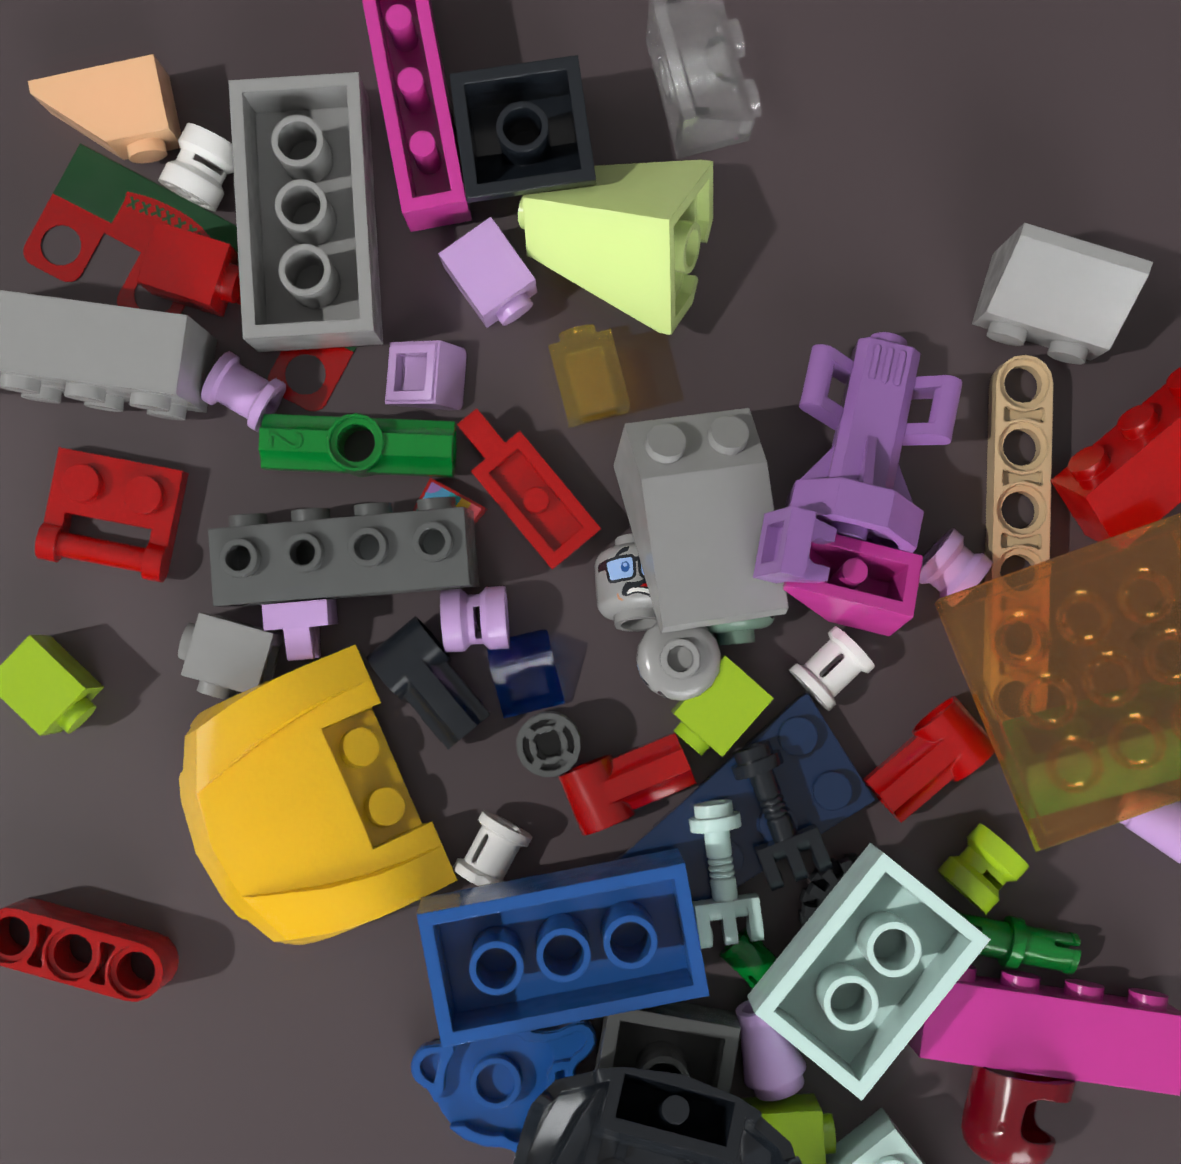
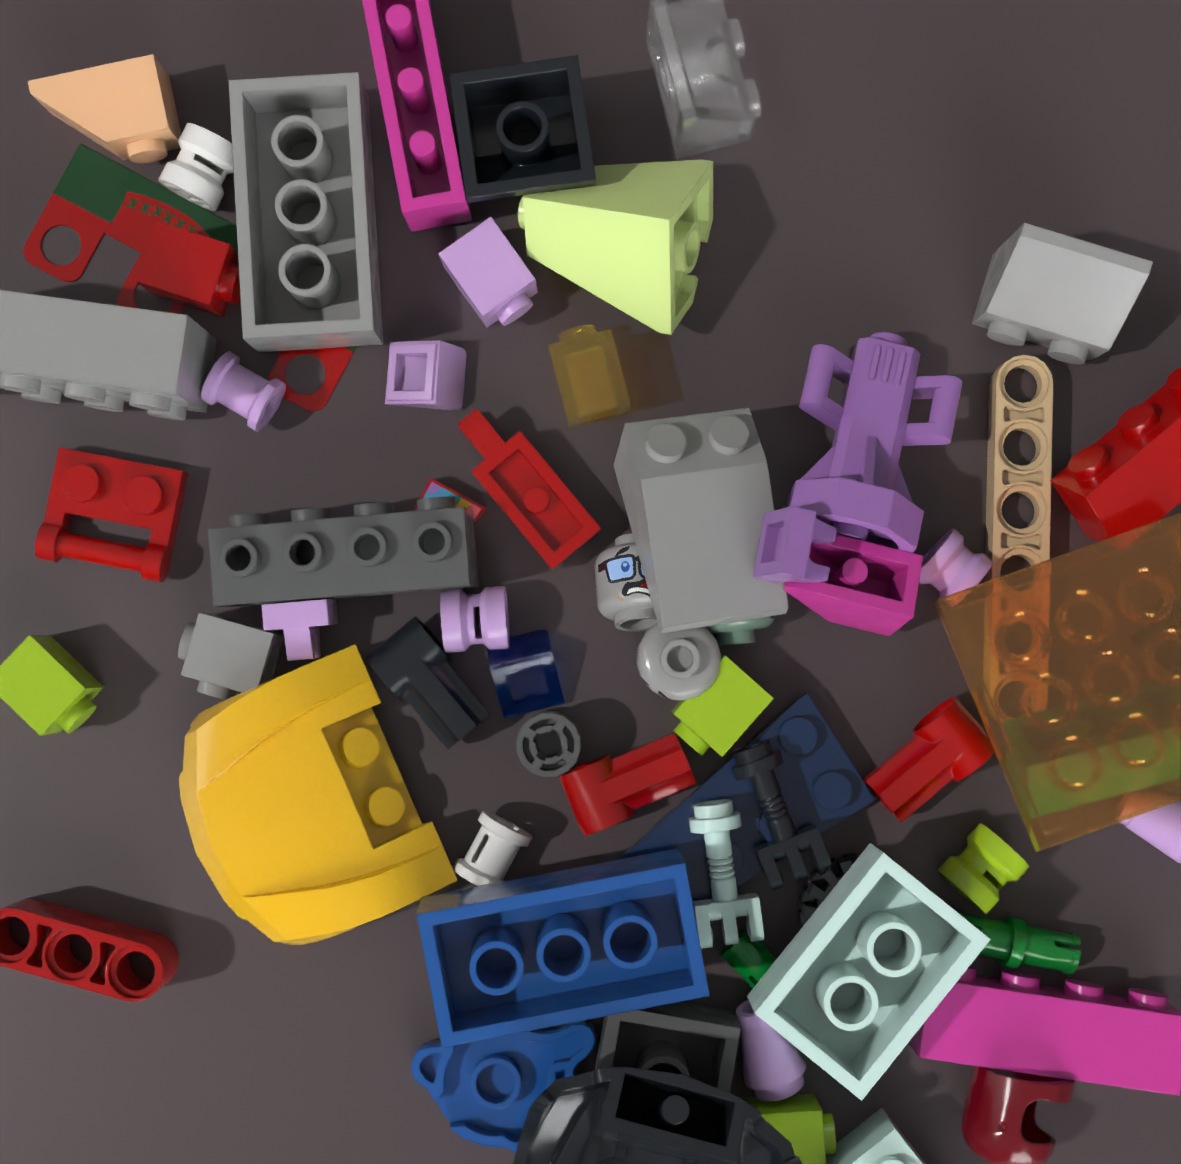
(319, 441): green piece -> none
(837, 648): white bush -> none

